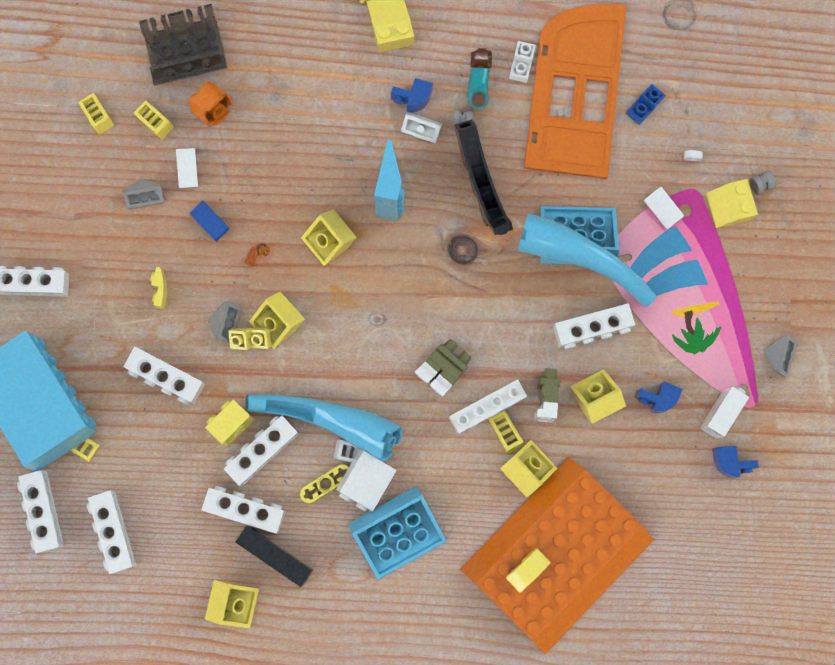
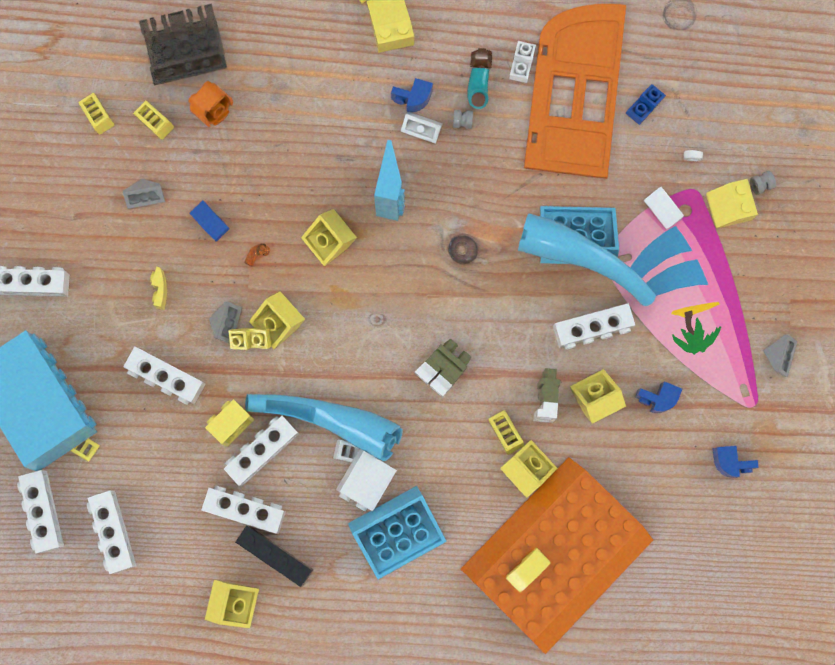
(186, 167): white slope -> none
(316, 496): light yellow beam -> none
(480, 179): black arch -> none
(487, 407): white brick -> none
(724, 412): white brick -> none

